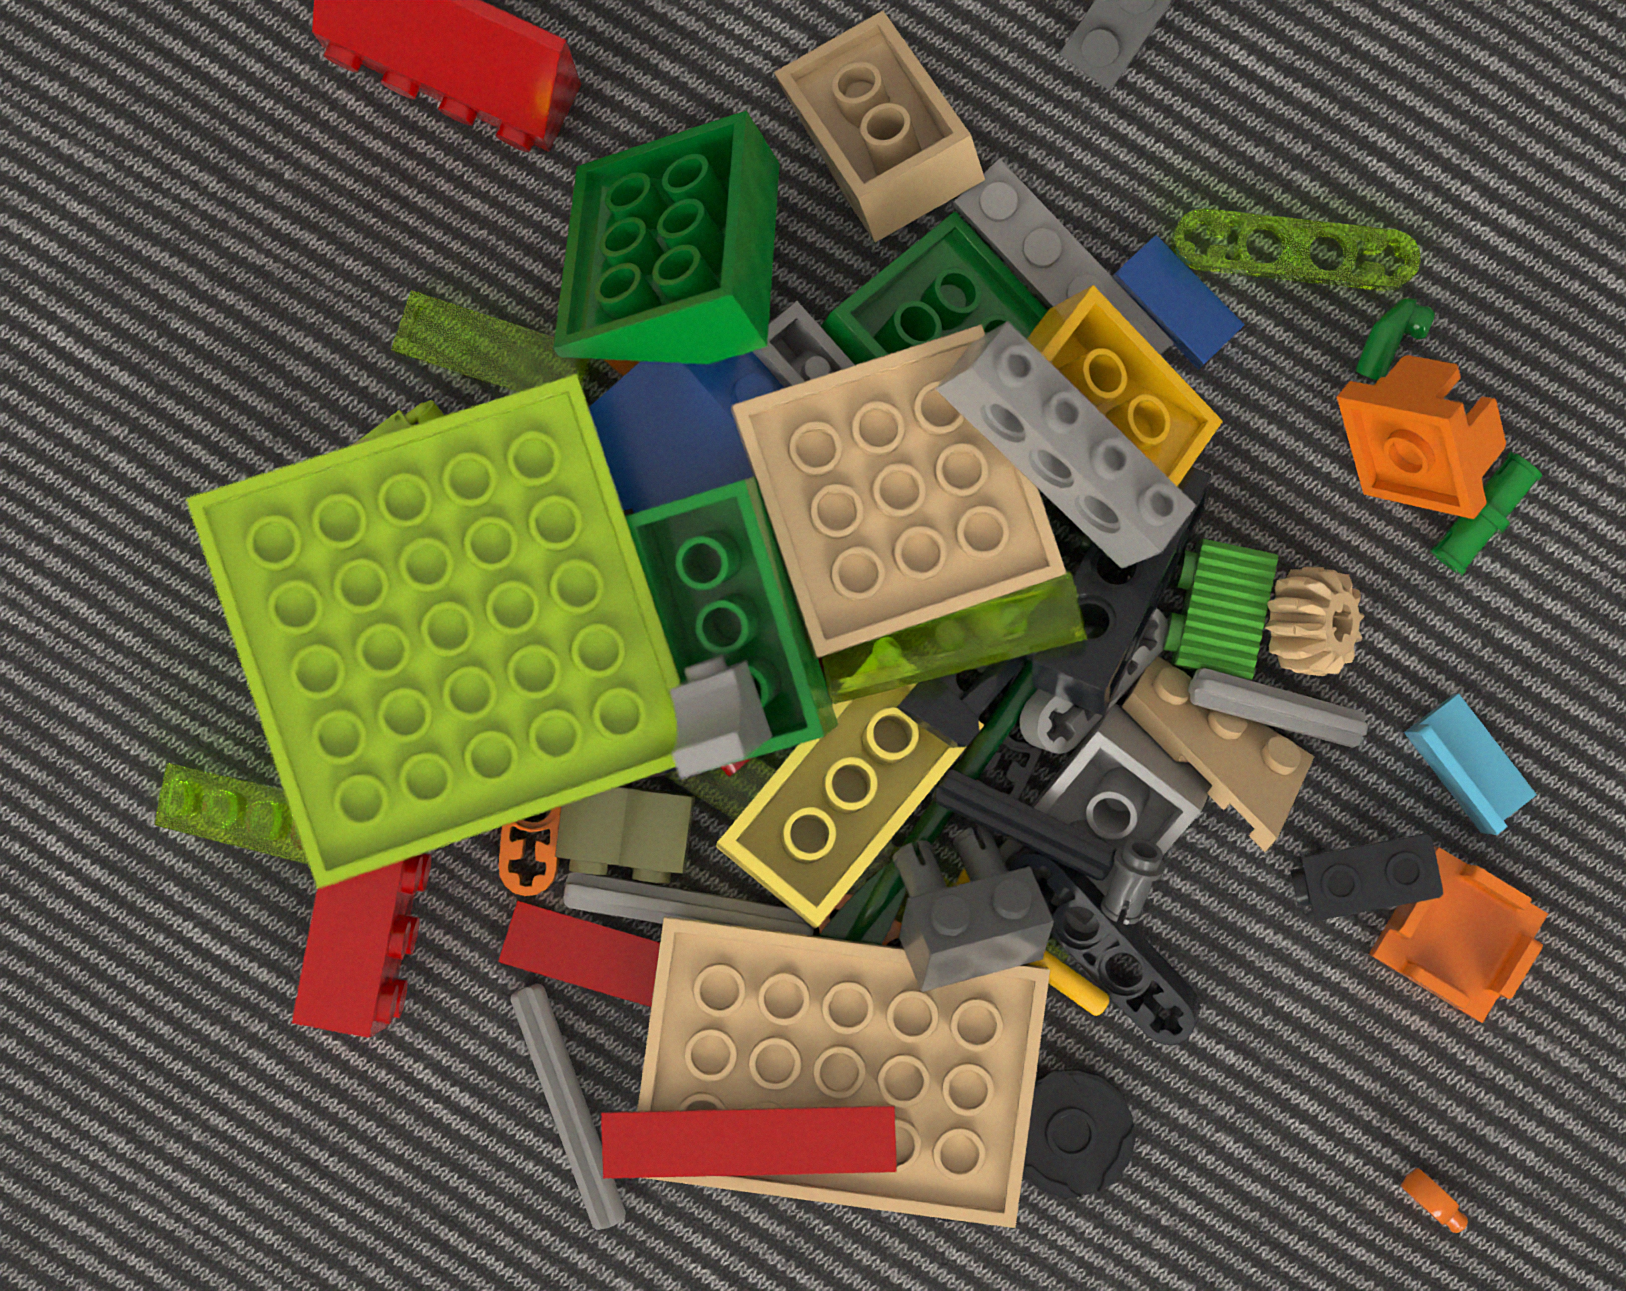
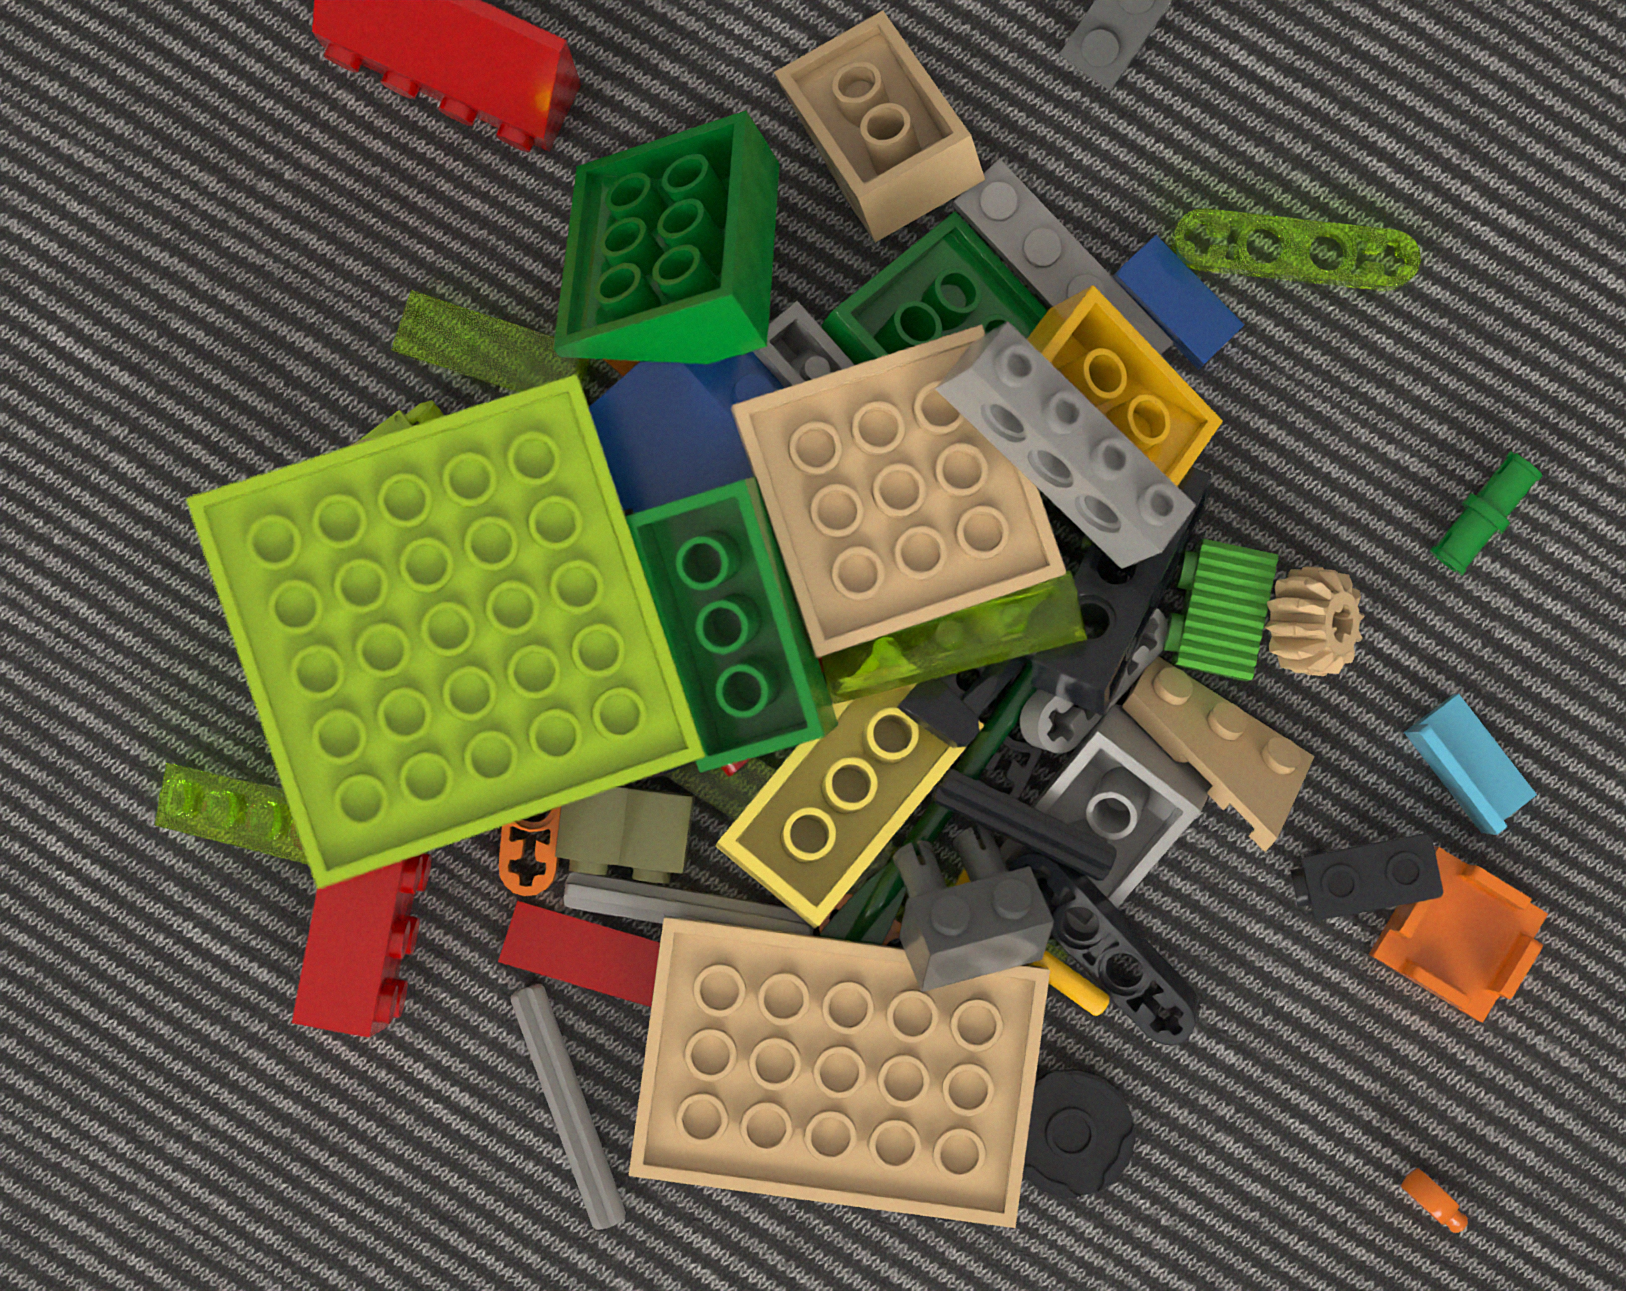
(716, 716): light grey arch -> none
(749, 1141): red piece -> none
(1137, 865): dark grey pin -> none
(1277, 707): light grey axle -> none
(1387, 335): green arm -> none
(1416, 443): orange panel -> none

